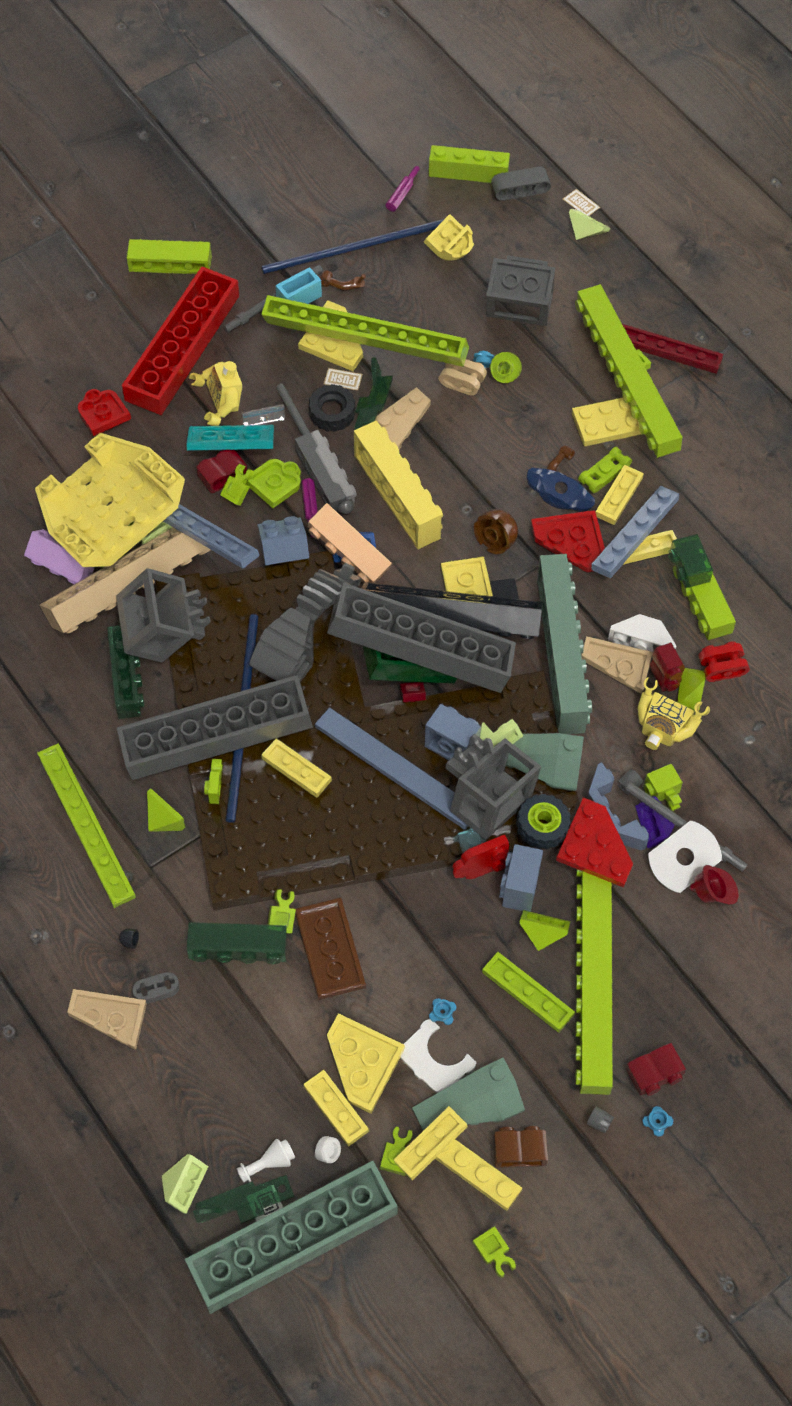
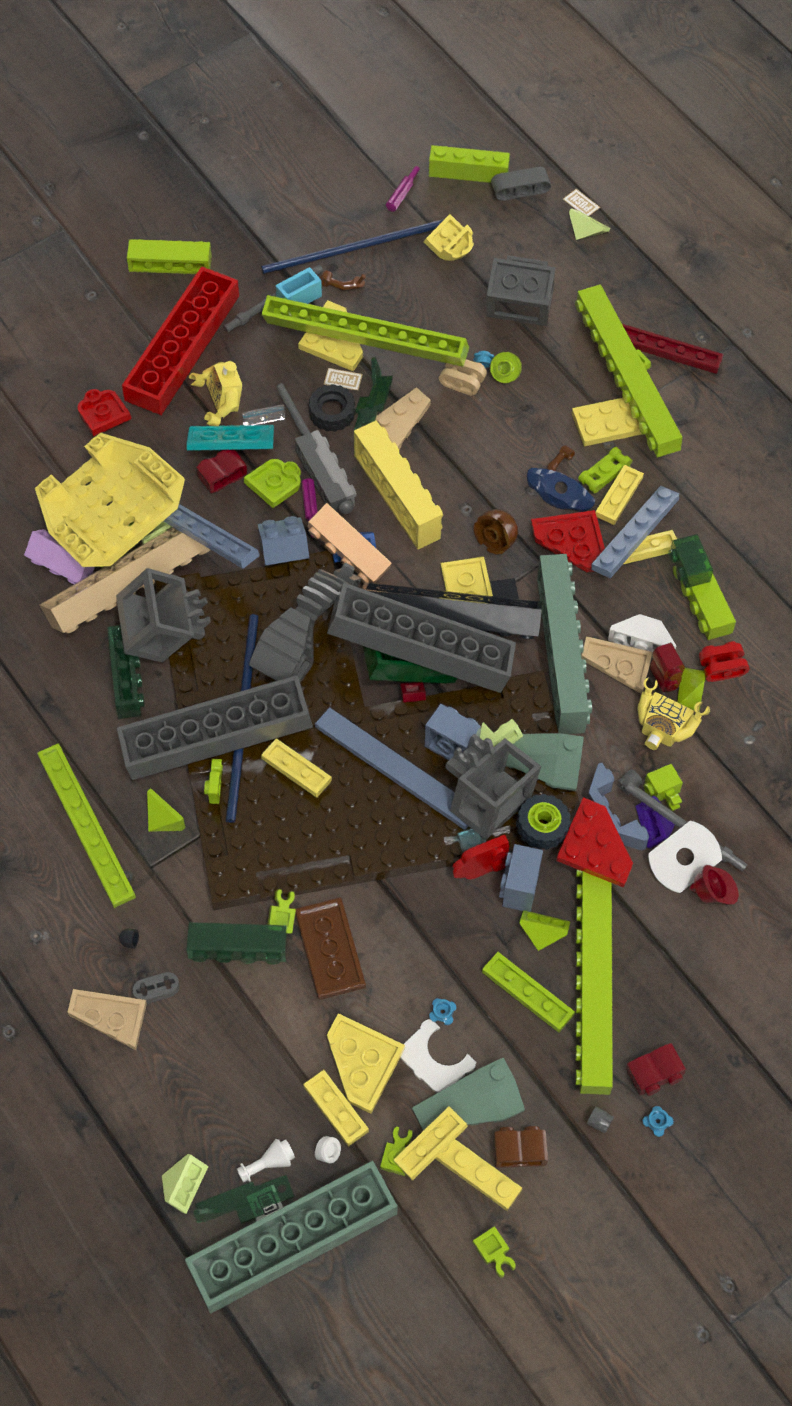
(236, 487): lime plate -> none

